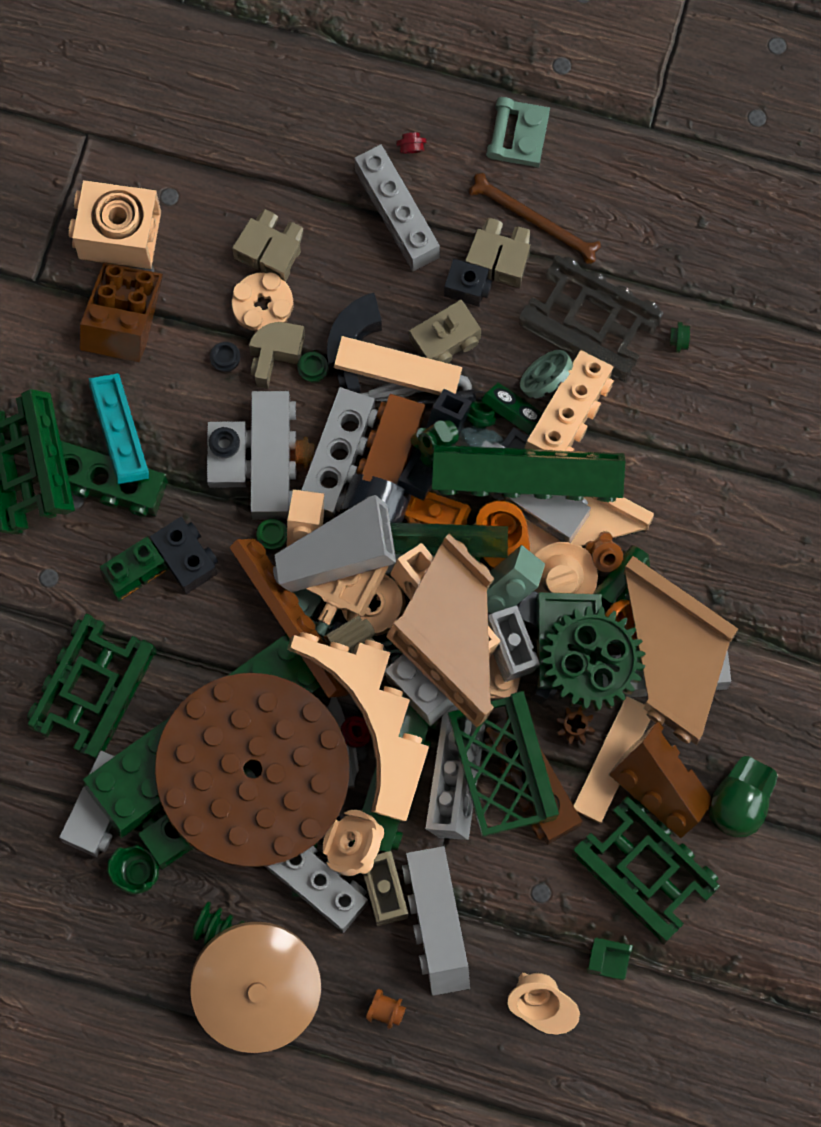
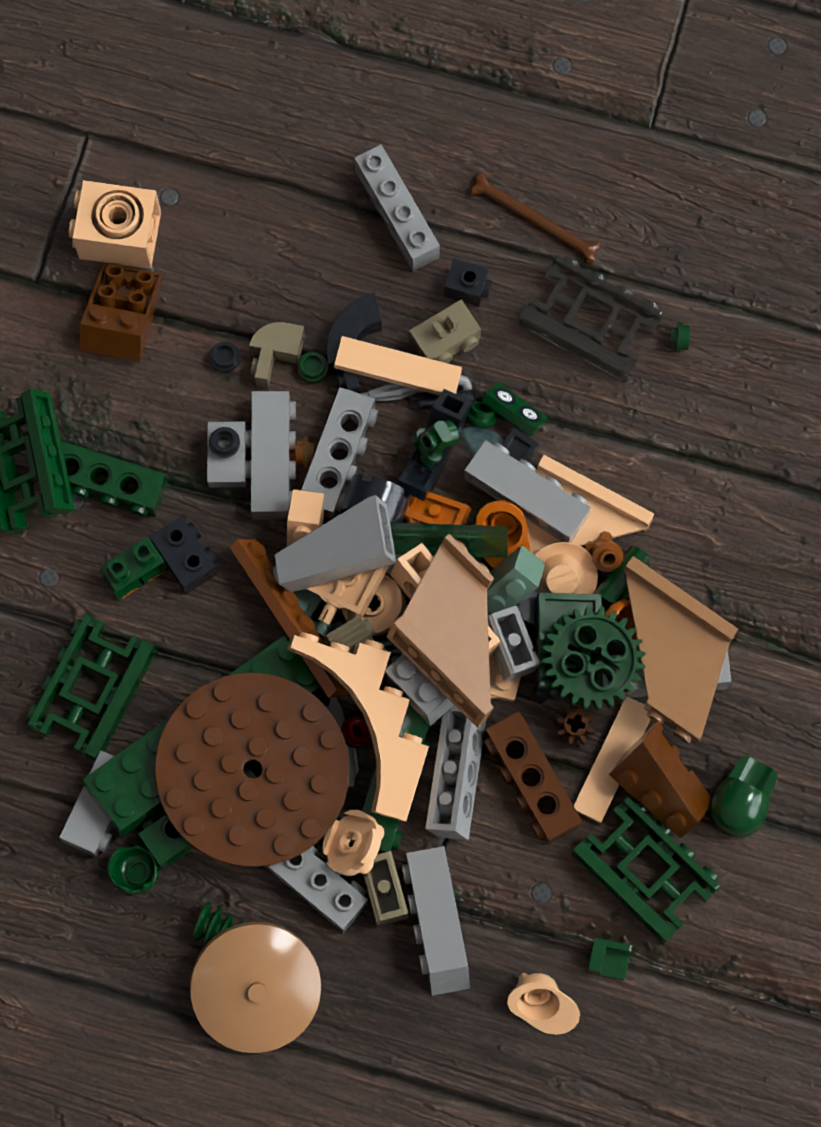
(118, 428): teal tile -> none
(256, 286): light nougat plate -> none
(267, 248): dark tan hips -> none
(272, 534): green plate -> none
(386, 1010): dark orange brick -> none
(391, 442): dark orange brick -> none
(411, 143): dark red plate -> none
(513, 252): dark tan hips -> none
(528, 134): sand green plate -> none
(528, 472): dark green brick -> none
(531, 765): dark green fence -> none
(546, 373): sand green wheel -> none
(572, 405): light nougat brick -> none

